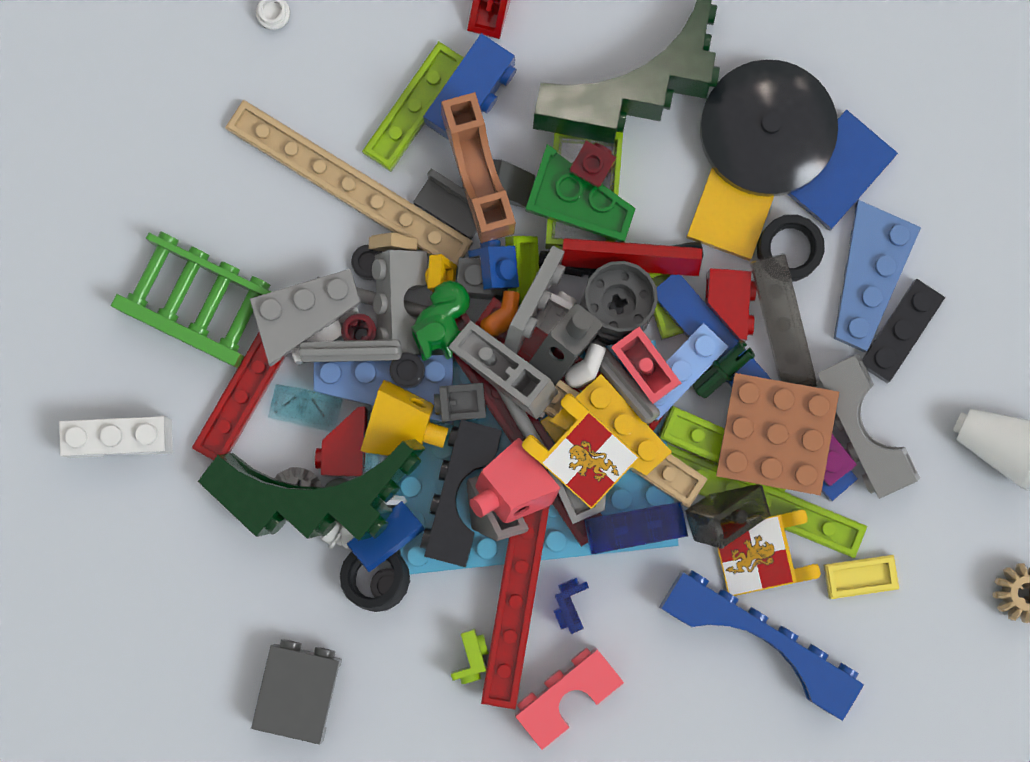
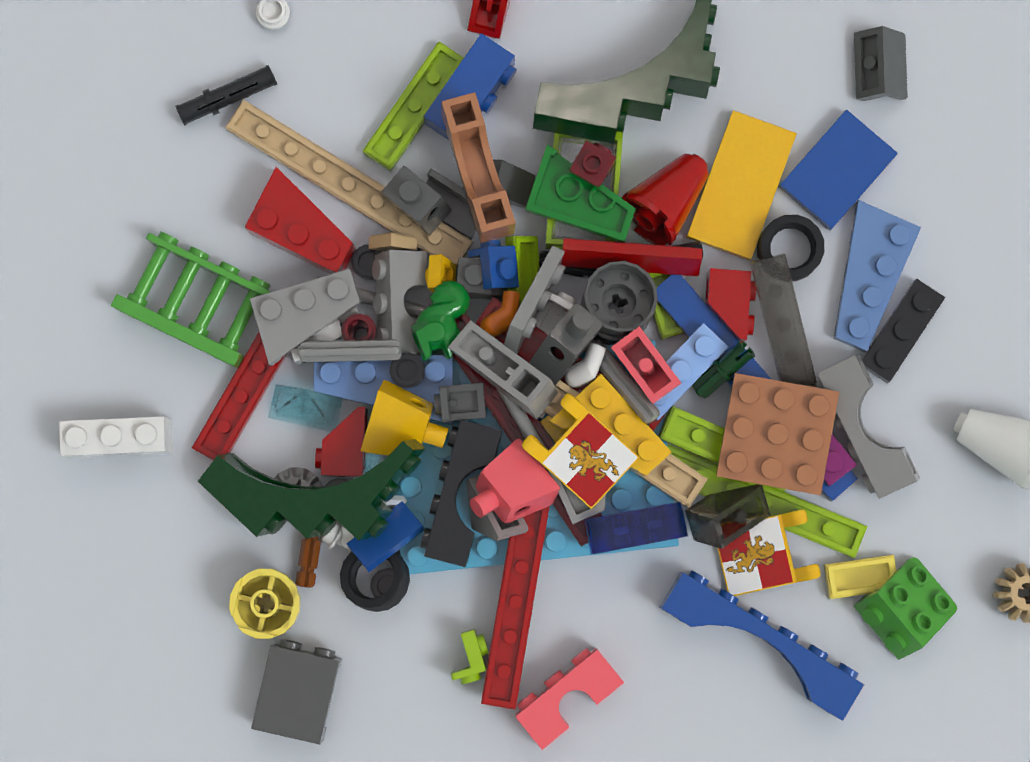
(190, 112): none -> black pin
(265, 603): none -> light yellow cylinder
(298, 226): none -> red wedge
(308, 561): none -> dark orange axle
(416, 200): none -> dark grey torso
(566, 613): clear blue bracket -> none
(667, 198): none -> red cone
(768, 128): black dish -> none
(880, 64): none -> dark grey panel
(907, 609): none -> bright green bracket

